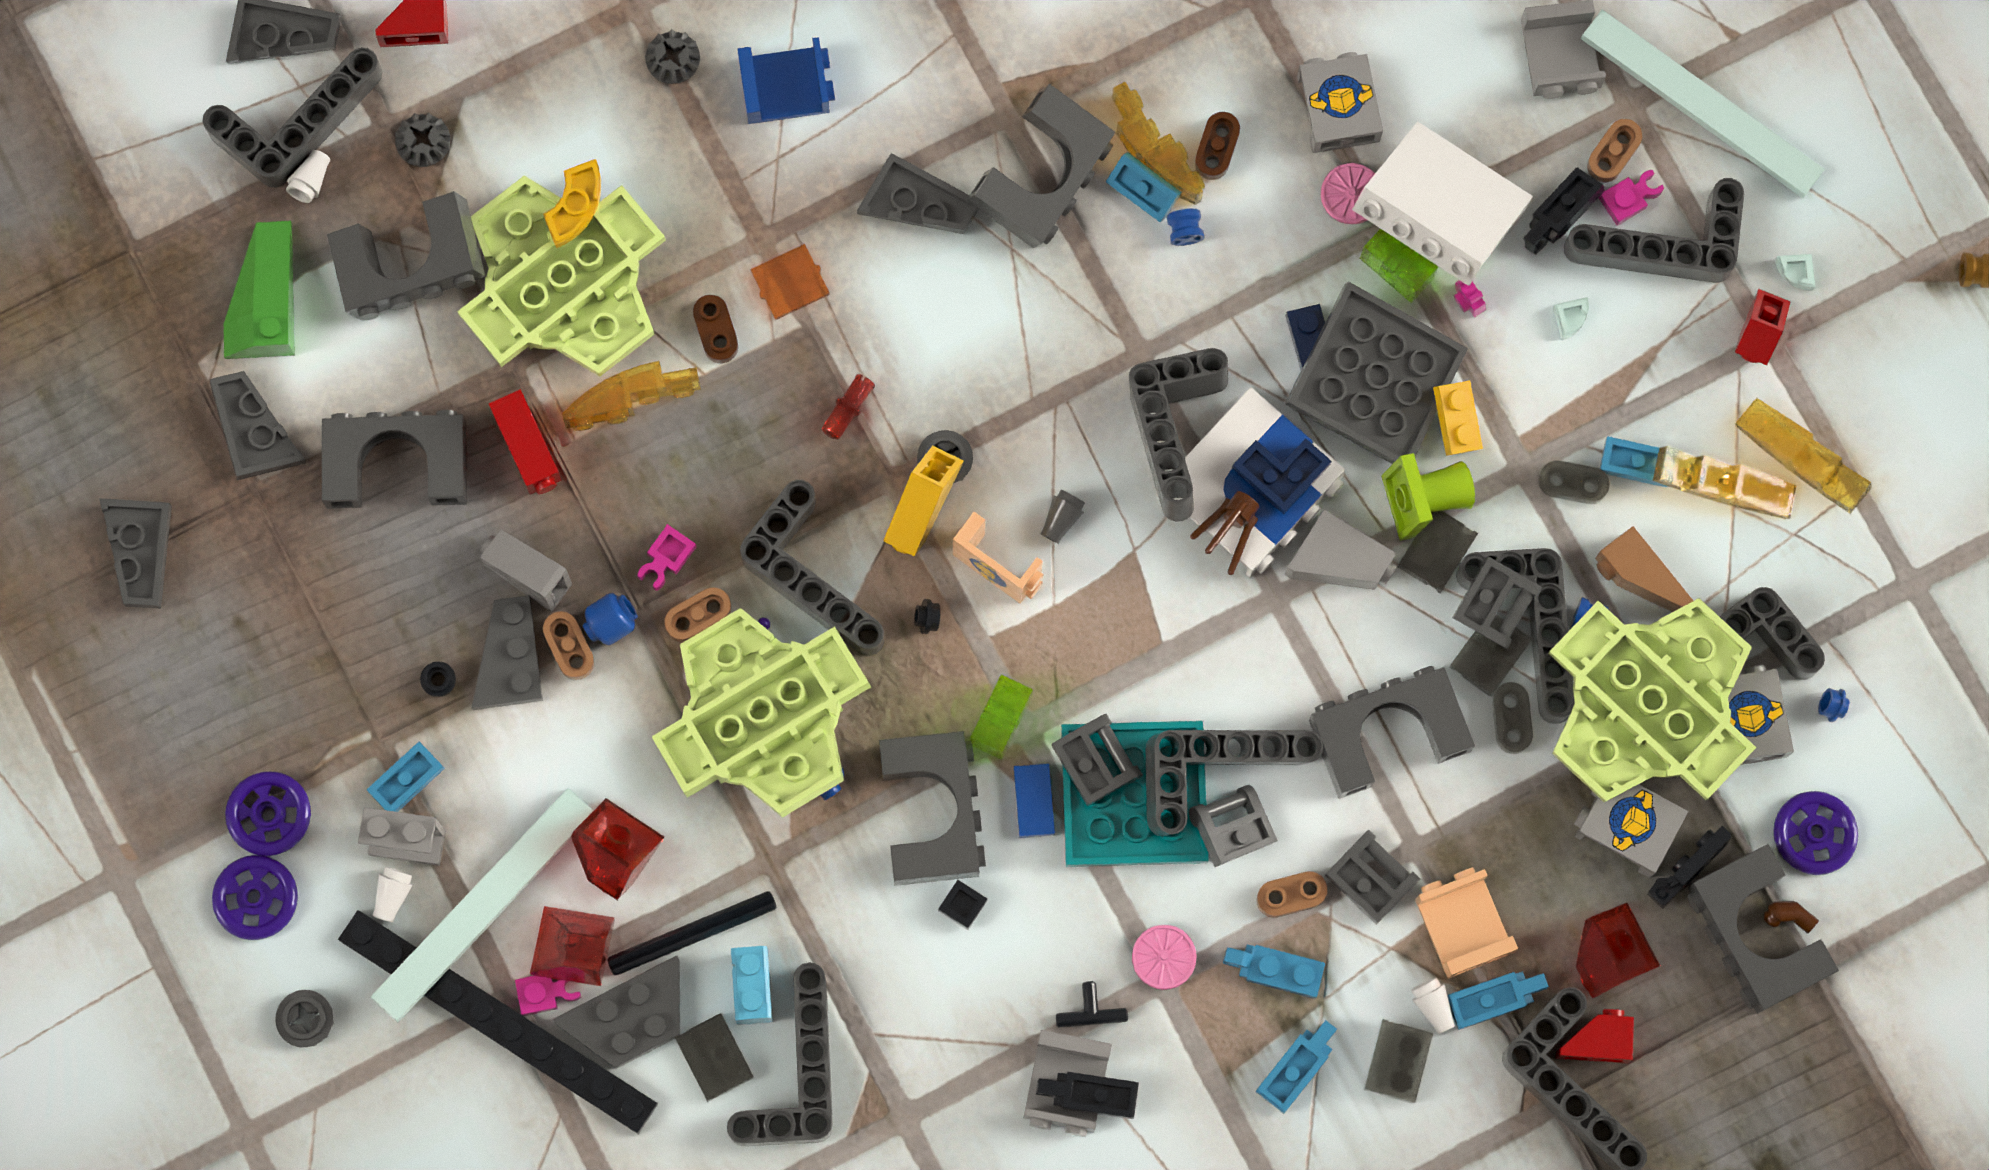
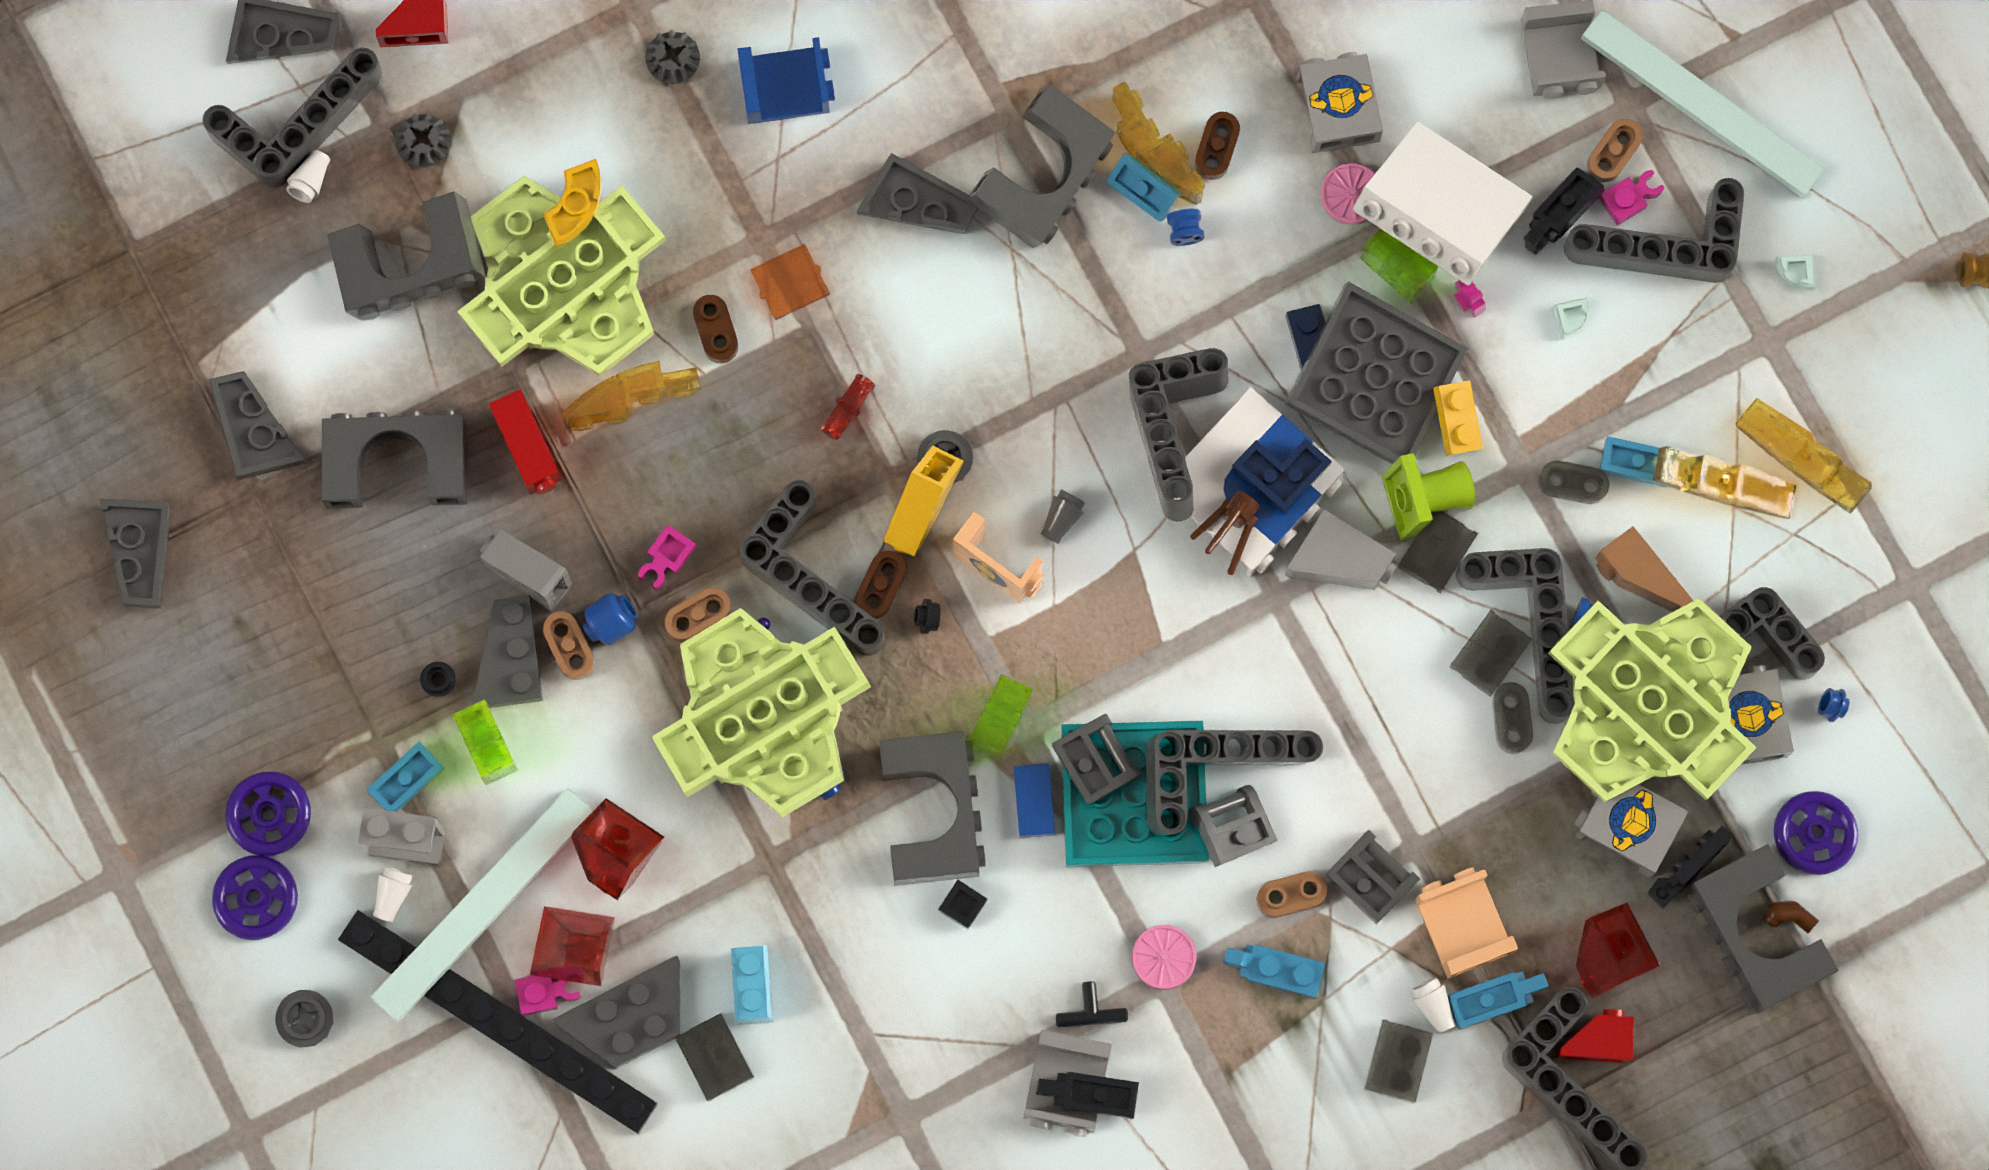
(263, 300): bright green wedge -> none
(485, 742): none -> clear neon green brick
(691, 933): black axle -> none
(806, 1071): dark grey beam -> none
(881, 586): none -> reddish brown plate
(1297, 1067): dark azure hinge -> none
(1425, 697): dark grey arch -> none
(1487, 596): dark grey plate -> none
(1762, 327): red slope -> none

